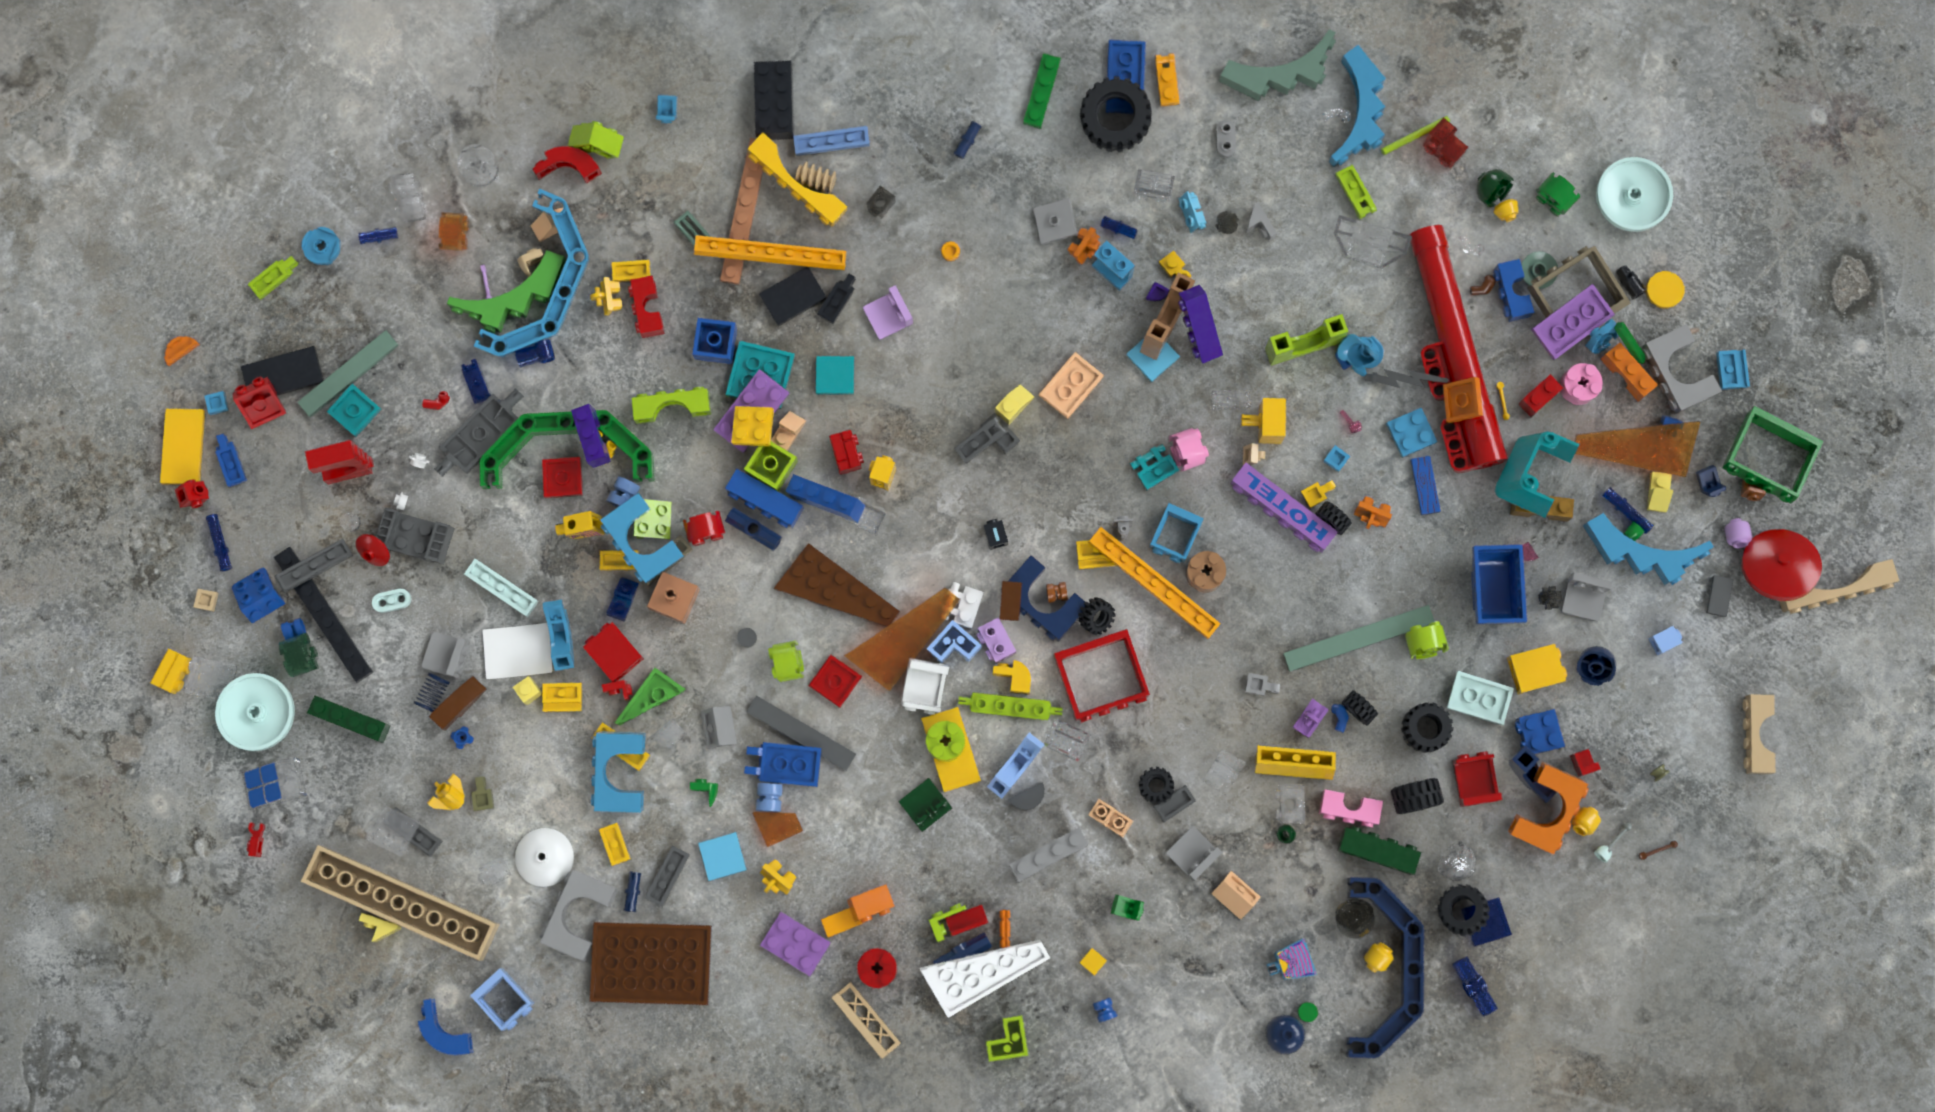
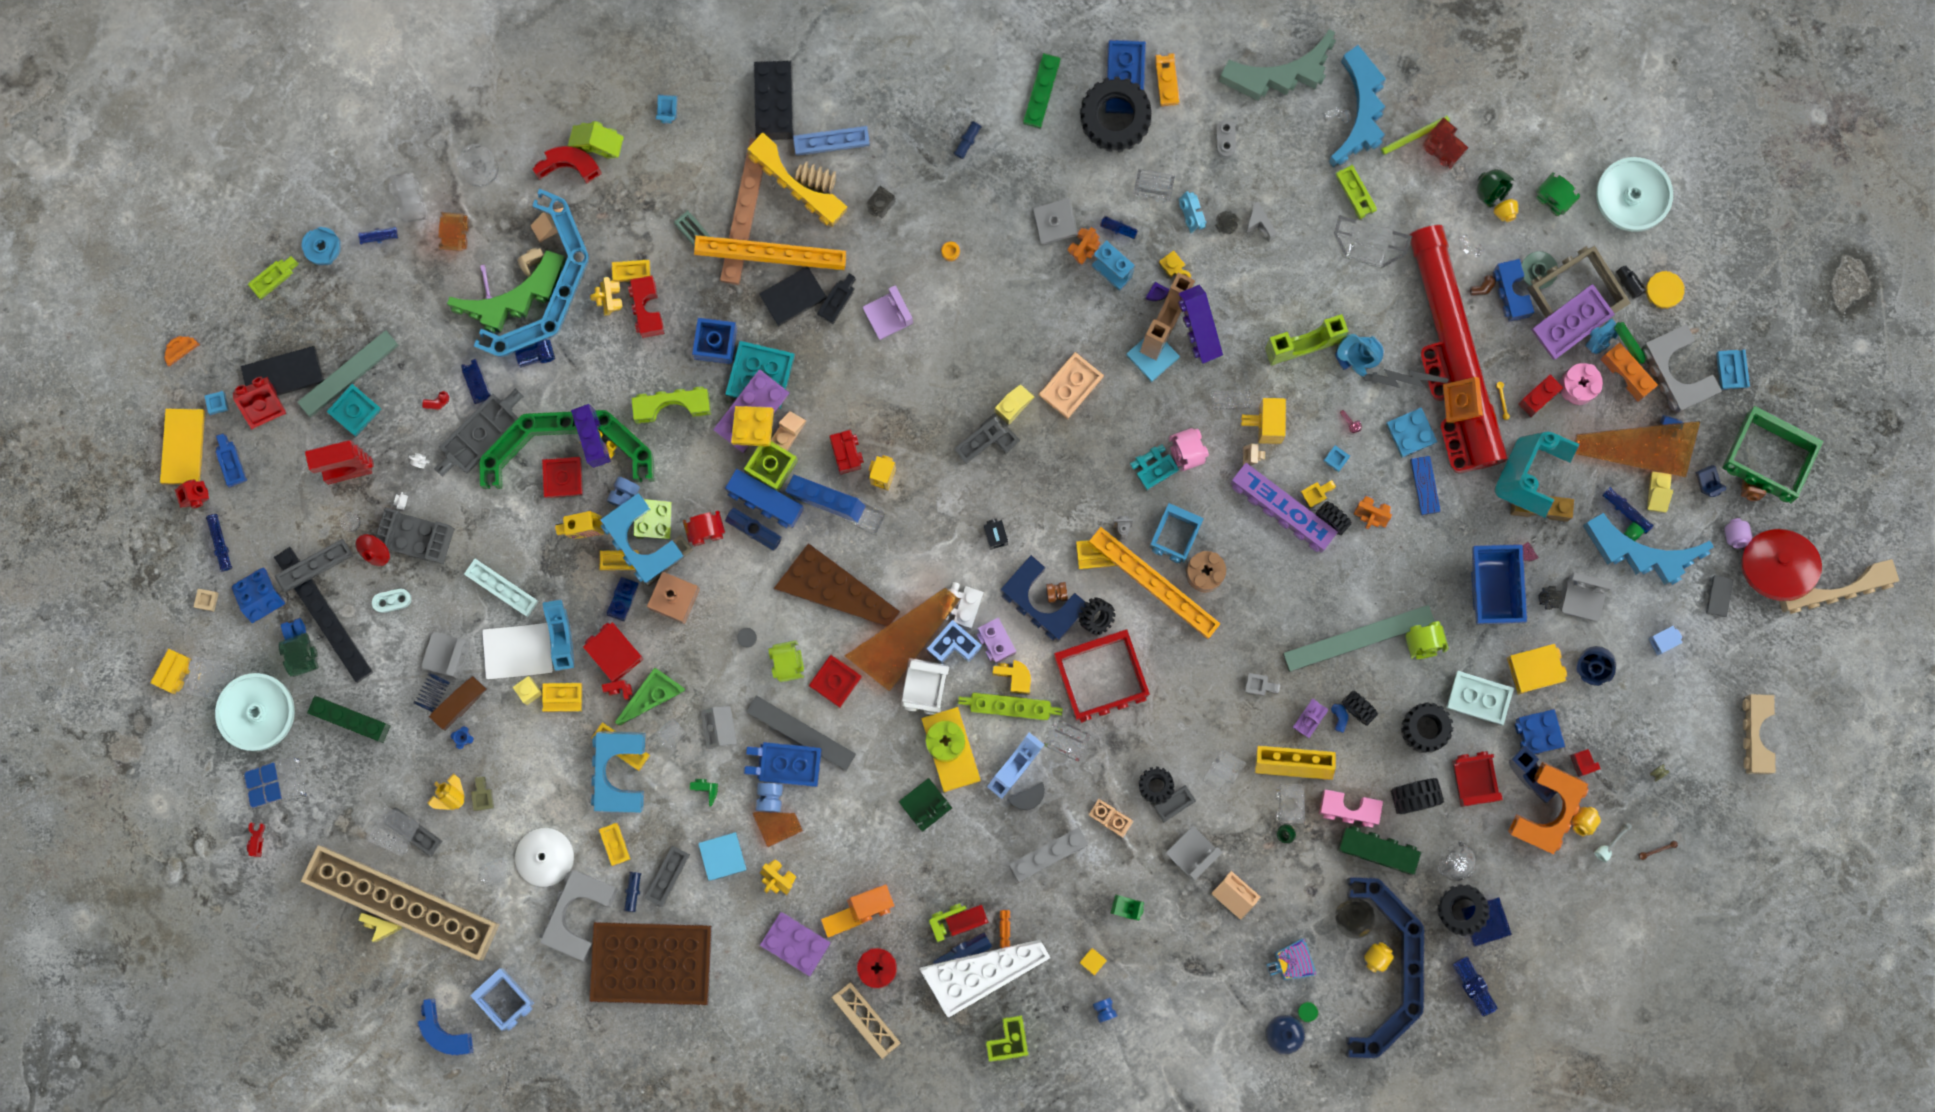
(834, 375): teal tile -> none
(1010, 601): reddish brown tile -> none

